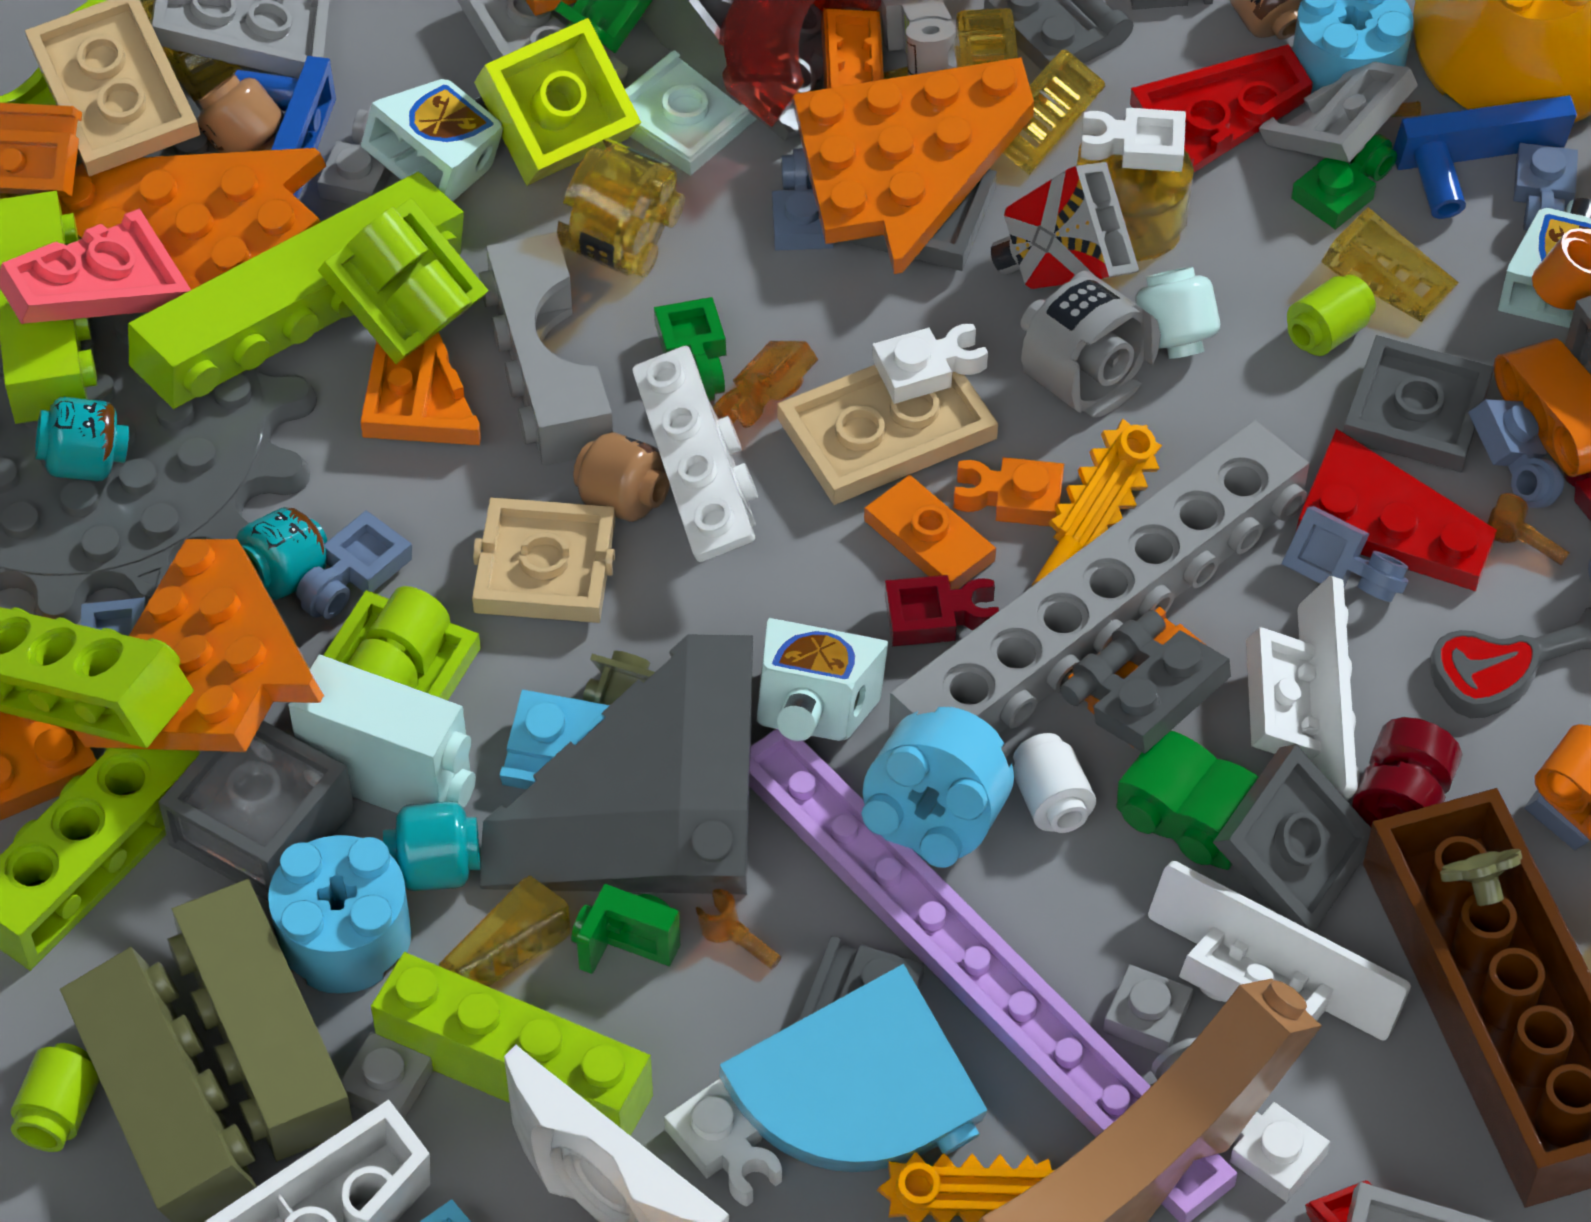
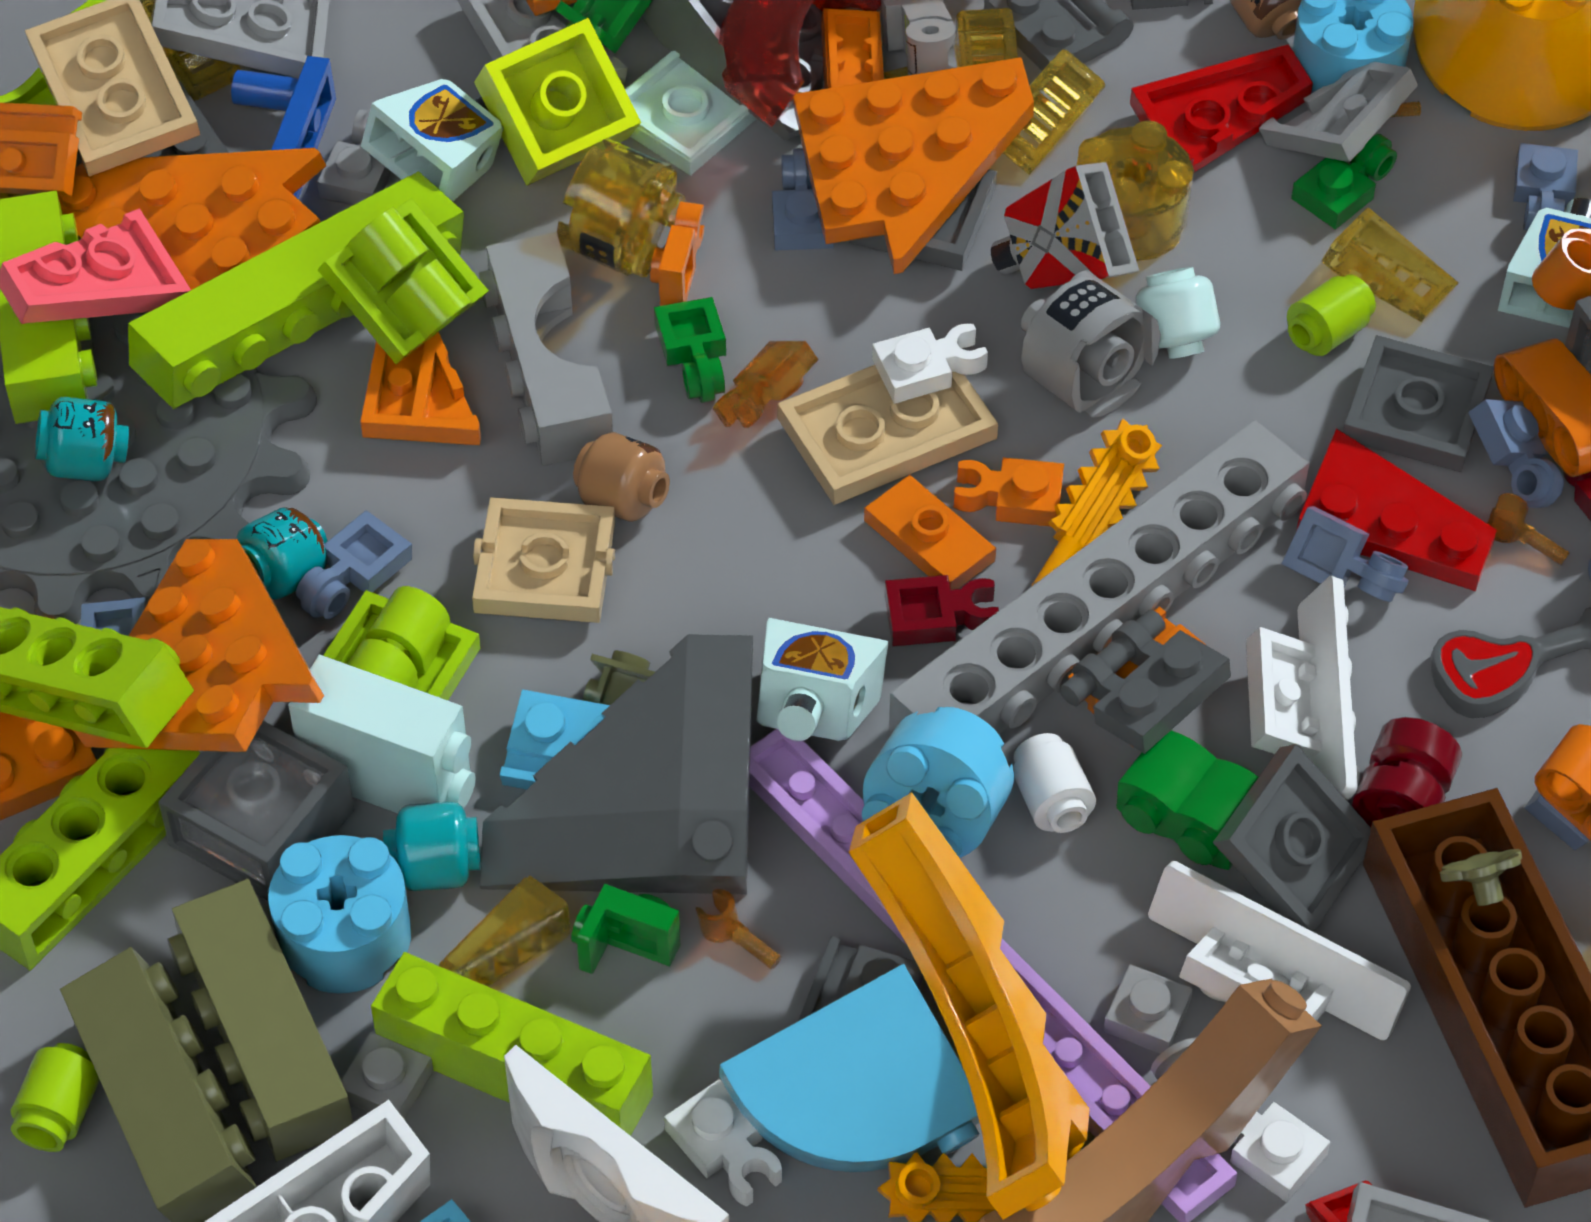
(239, 116): medium nougat head -> none
(676, 263): none -> orange plate
(697, 455): white bracket -> none
(1022, 1097): none -> light orange arch
(1145, 138): white plate -> none
(1442, 139): blue piece -> none

